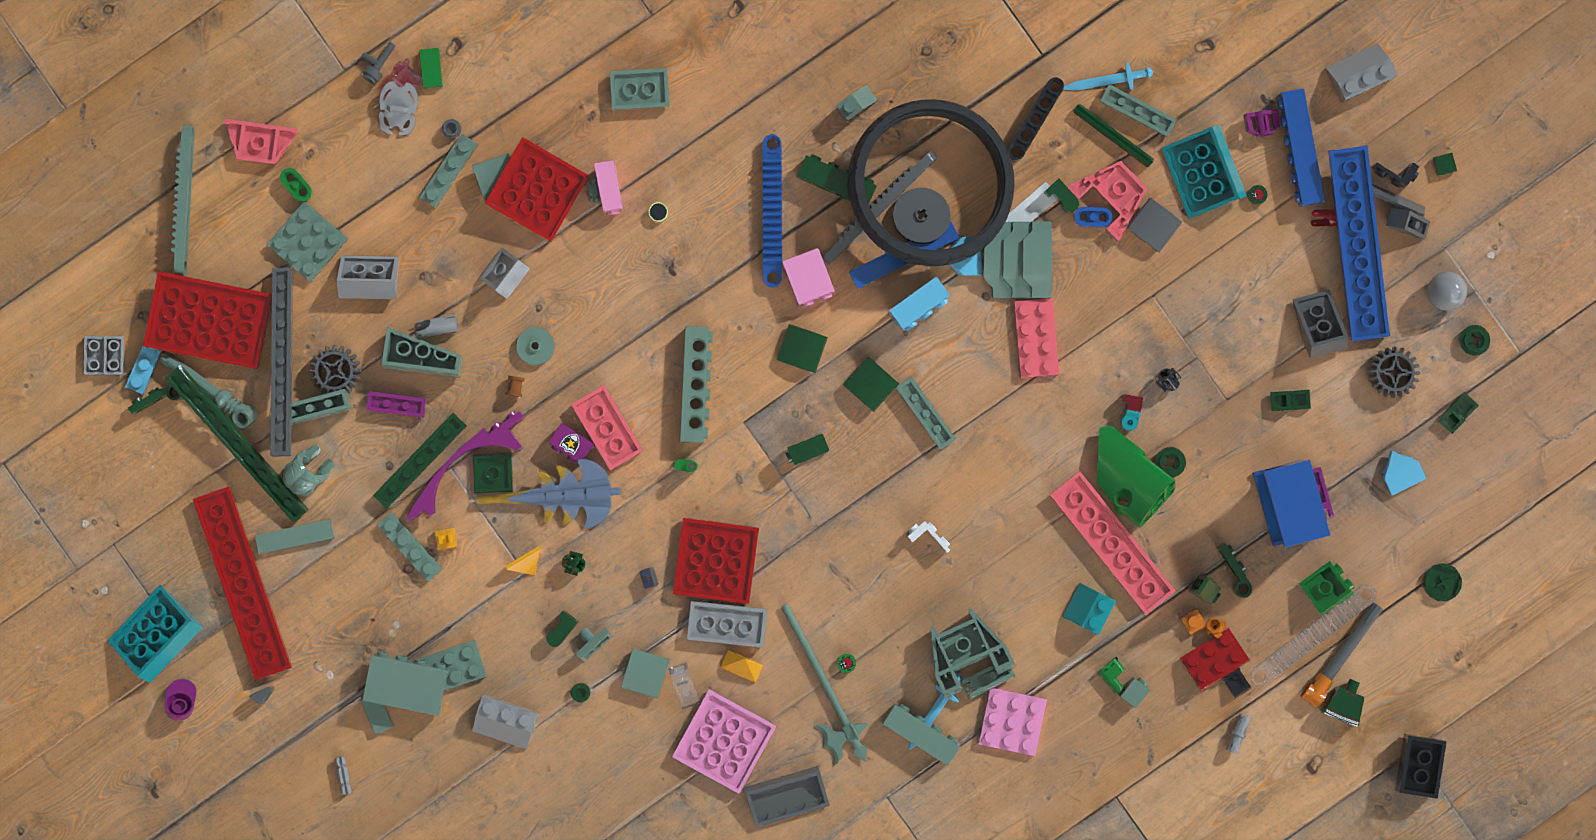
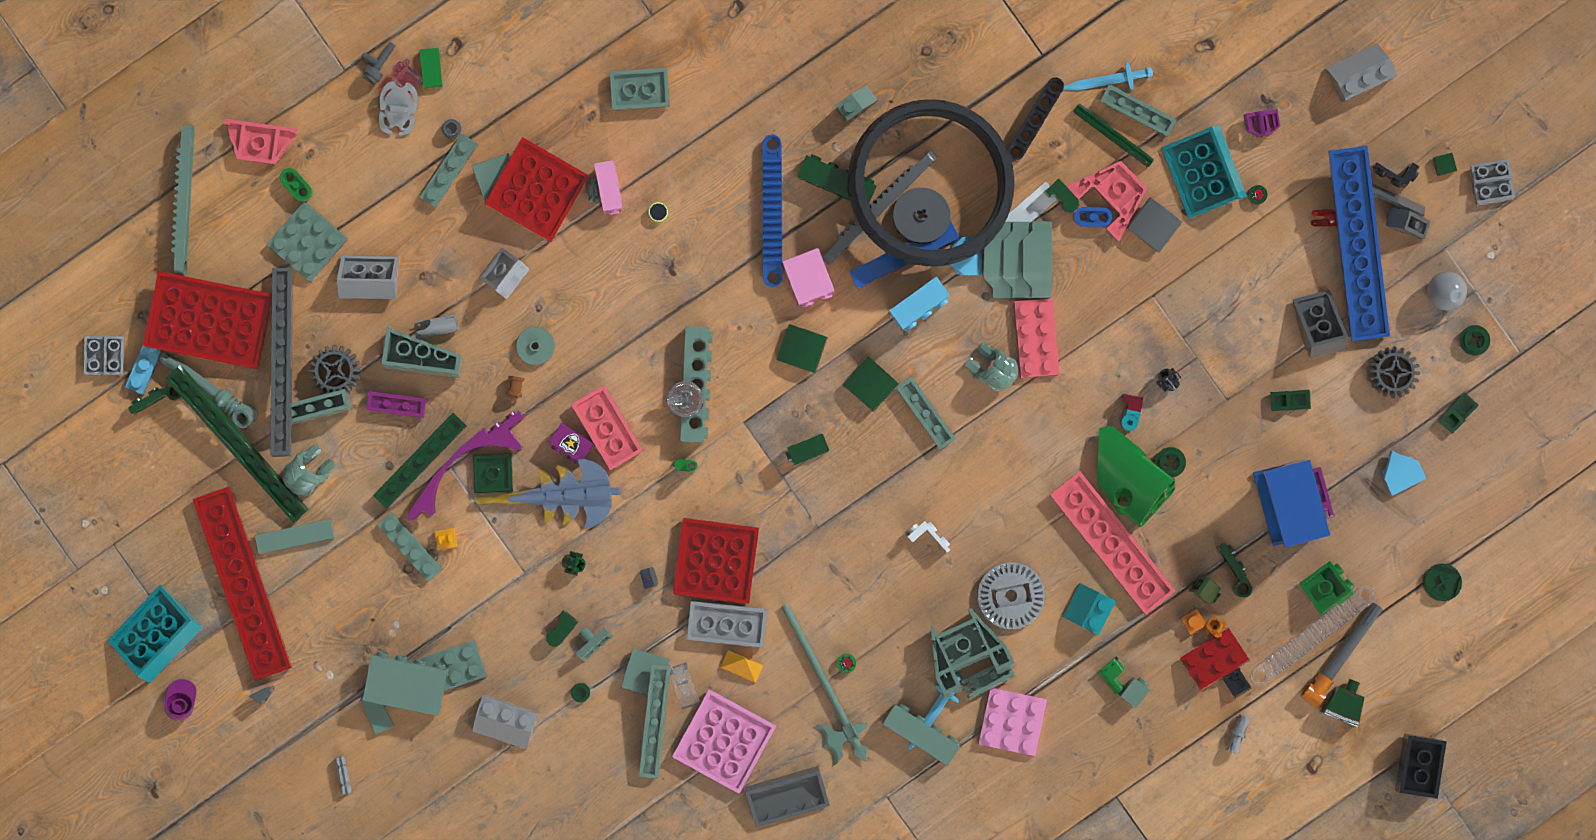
(526, 563): light orange slope -> none
(654, 720): none -> sand green plate
(685, 399): none -> clear head
(998, 376): none -> sand green hair
(1011, 577): none -> light grey piece
(1301, 147): blue brick -> none
(1492, 182): none -> light grey slope

